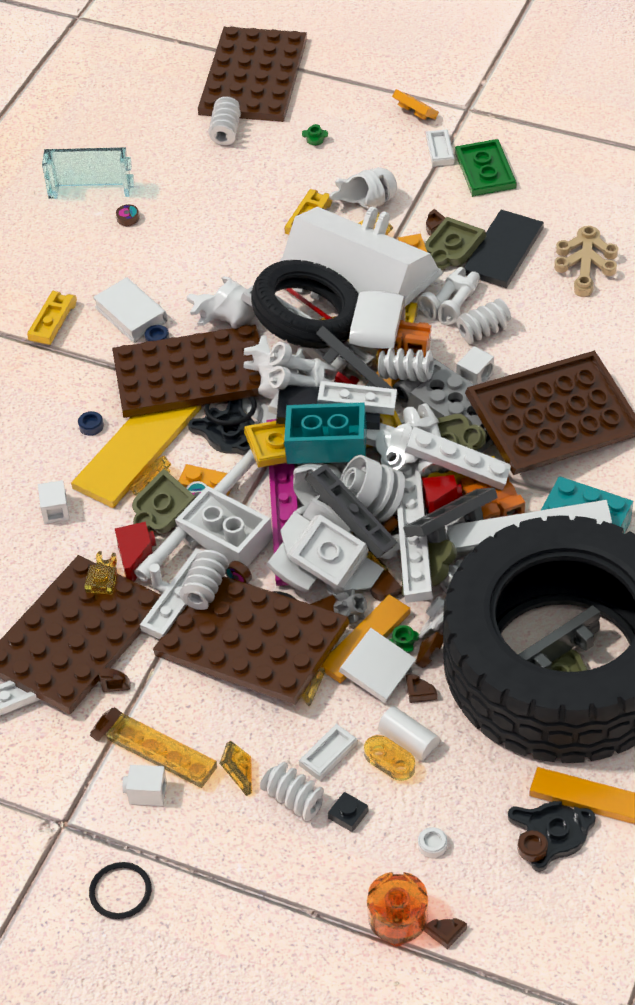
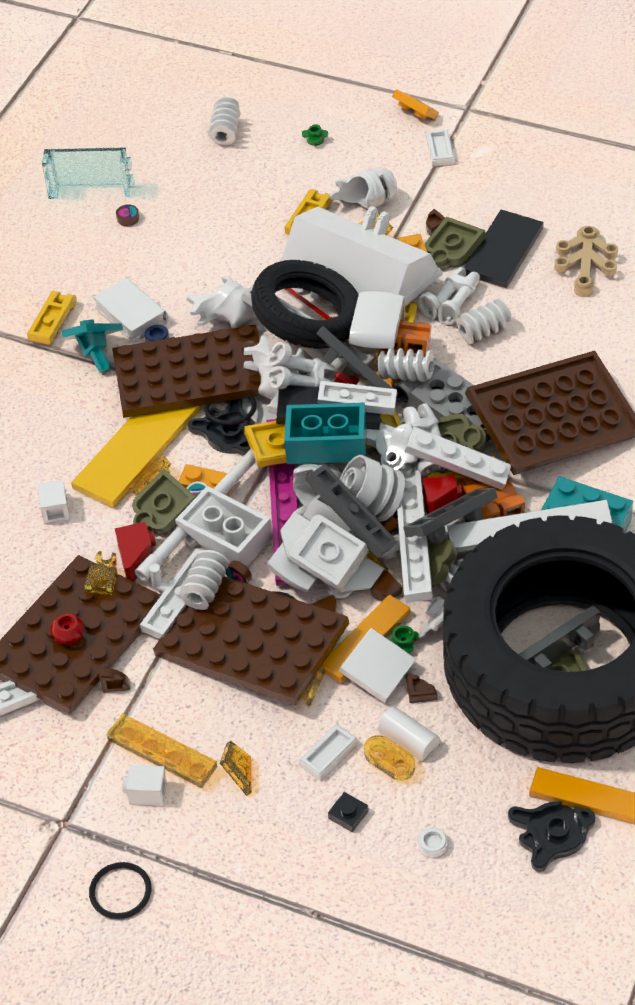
(67, 629): none -> red plate
(90, 423): dark blue tile -> none
(92, 340): none -> teal piece
(104, 723): reddish brown tile -> none
(255, 70): reddish brown plate -> none
(293, 791): white piece -> none
(351, 605): light grey gear -> none
(397, 907): clear orange brick -> none
(427, 647): reddish brown tile -> none
(445, 930): reddish brown tile -> none
(476, 366): white brick -> none
(485, 167): green tile -> none
(532, 846): reddish brown tile -> none

